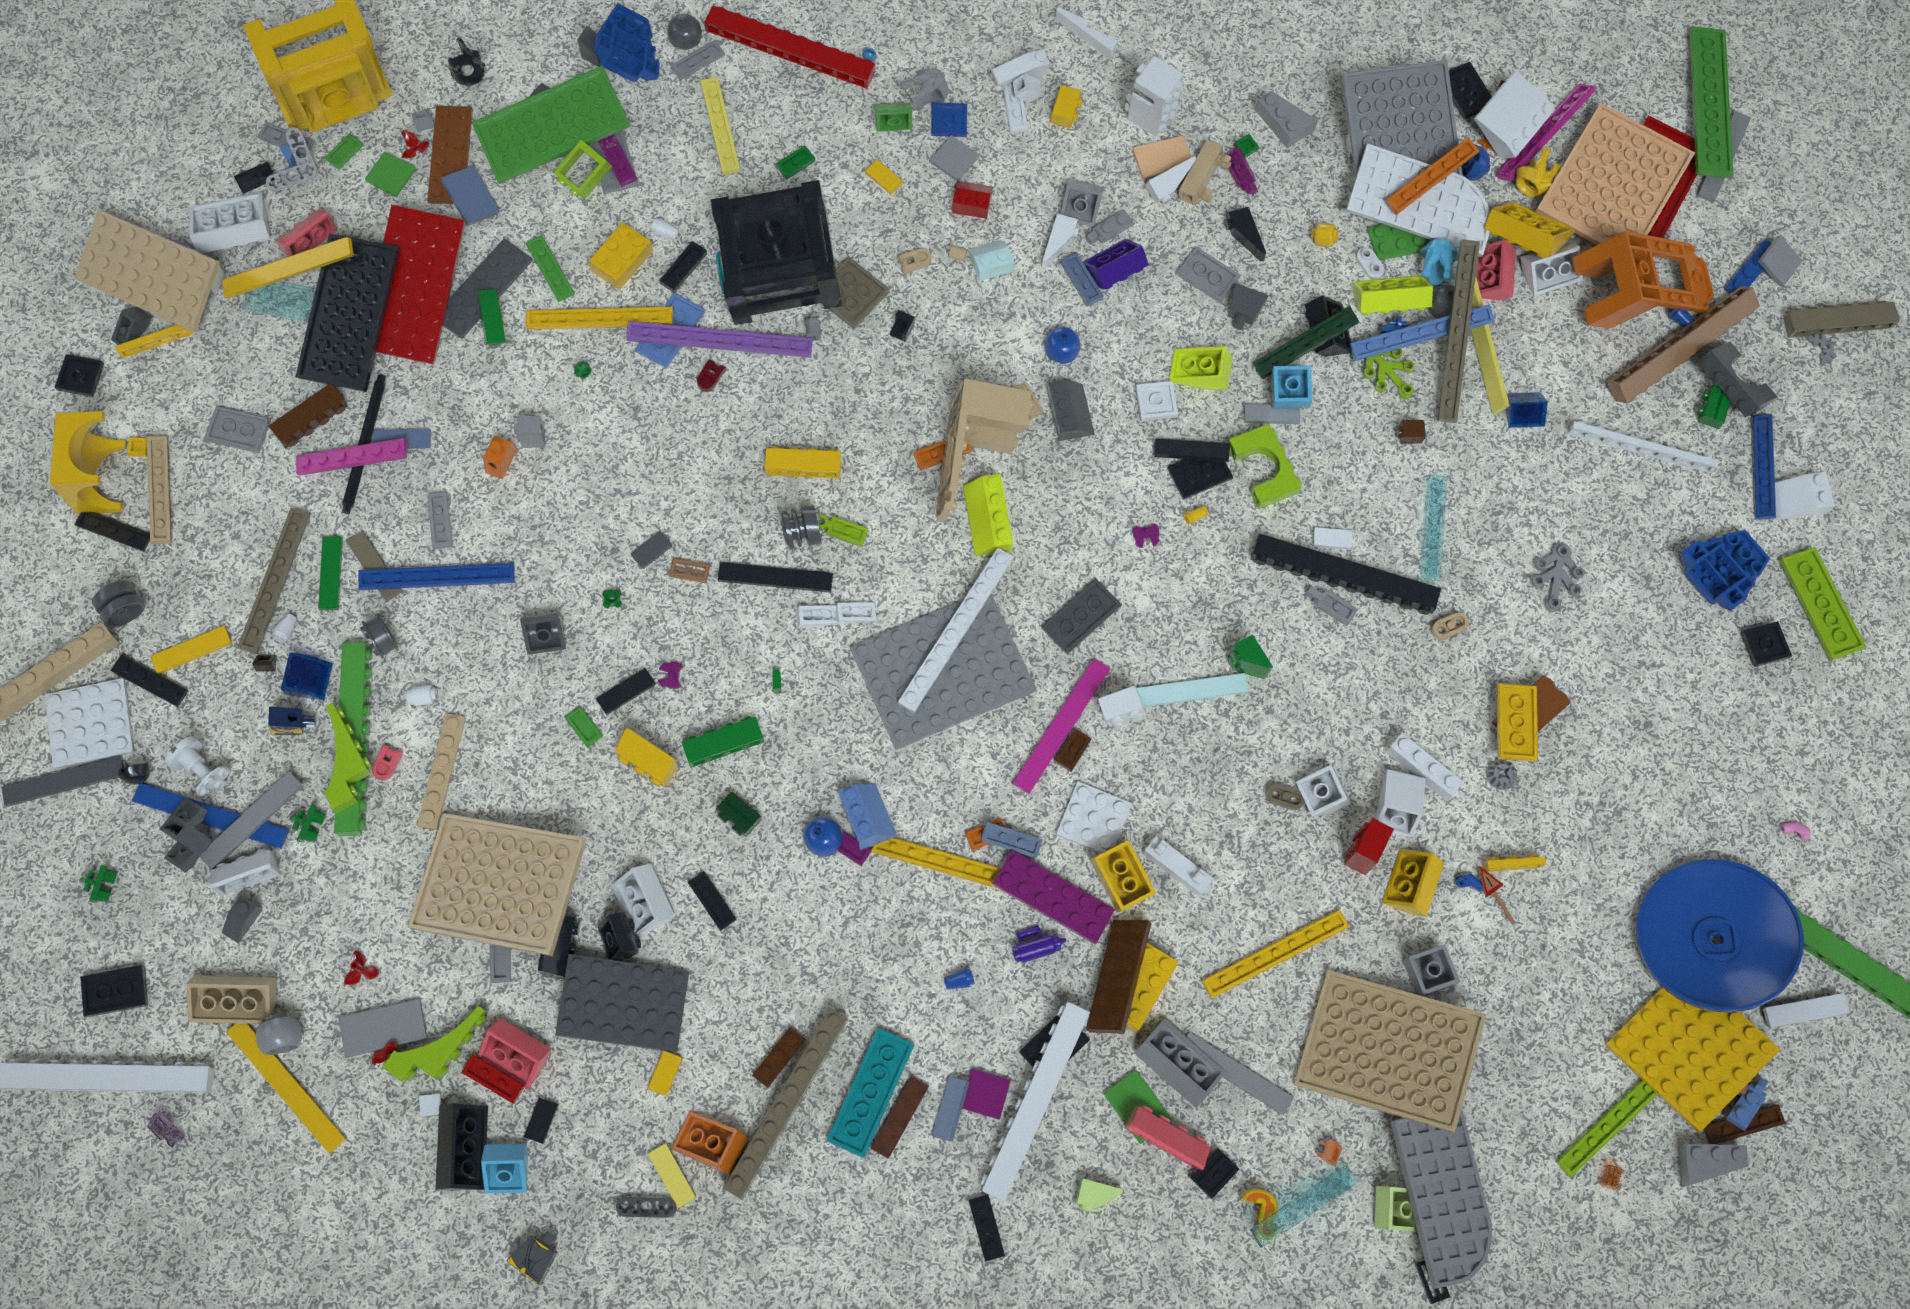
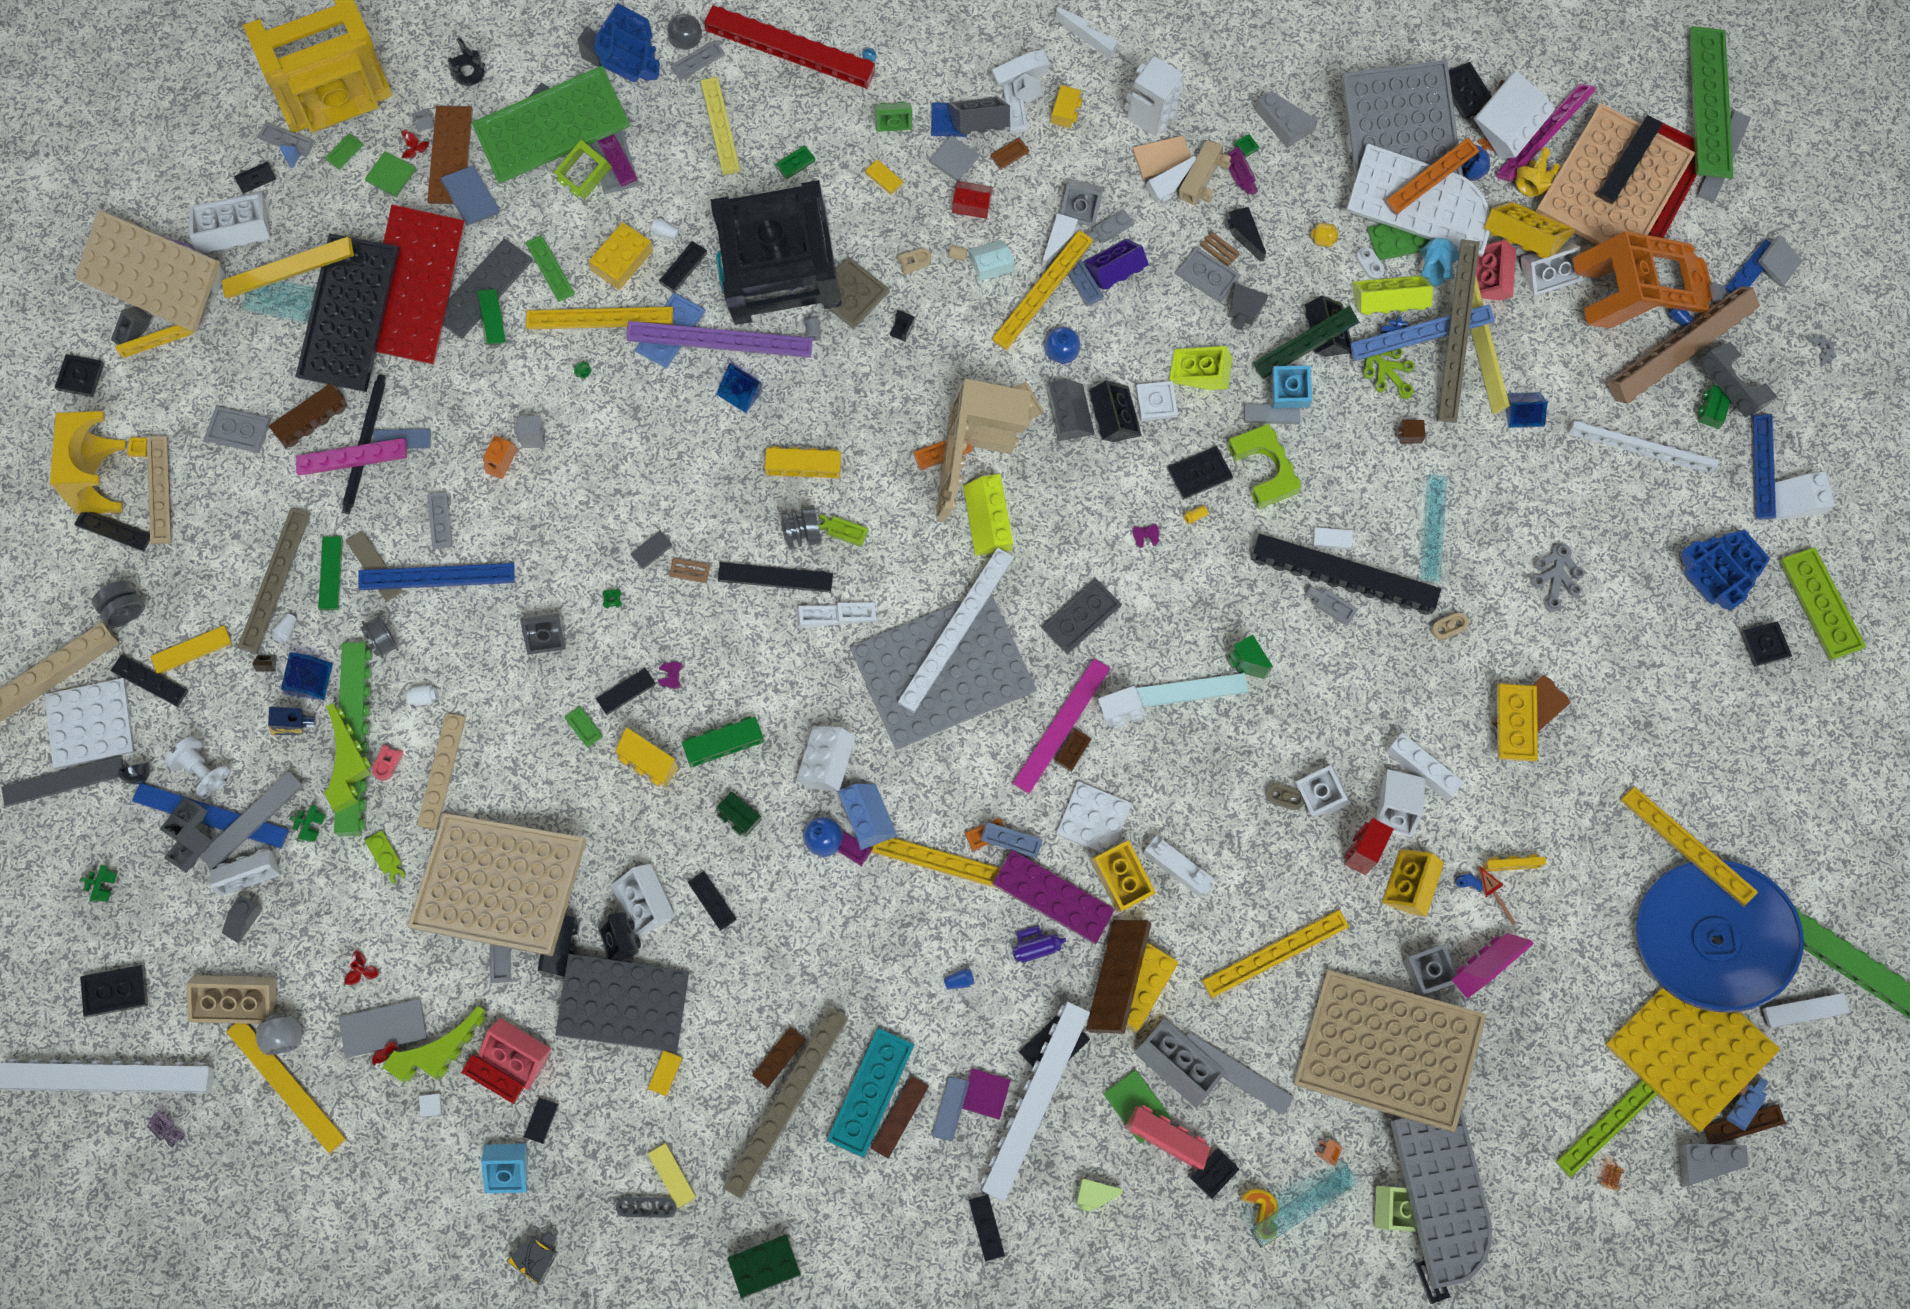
(301, 162): light grey beam -> none
(307, 233): coral slope -> none
(385, 855): none -> lime plate
(461, 1146): black slope -> none
(707, 381): dark red plate -> none
(710, 1143): orange slope -> none
(739, 388): none -> clear blue slope
(764, 1266): none -> dark green brick
(776, 682): green tile -> none
(826, 758): none -> white brick
(932, 88): light grey piece -> none
(979, 115): none -> dark grey slope
(1009, 153): none -> dark orange tile
(1042, 290): none -> yellow tile
(1114, 411): none -> black slope
(1192, 450): black tile -> none
(1208, 239): none -> medium nougat tile
(1442, 301): dark grey cylinder -> none
(1490, 963): none -> dark pink slope
(1493, 773): light grey gear -> none
(1629, 159): none -> black tile
(1689, 846): none -> yellow tile
(1718, 292): none -> light grey tile
(1804, 831): bright pink arm -> none
(1841, 319): dark tan brick -> none

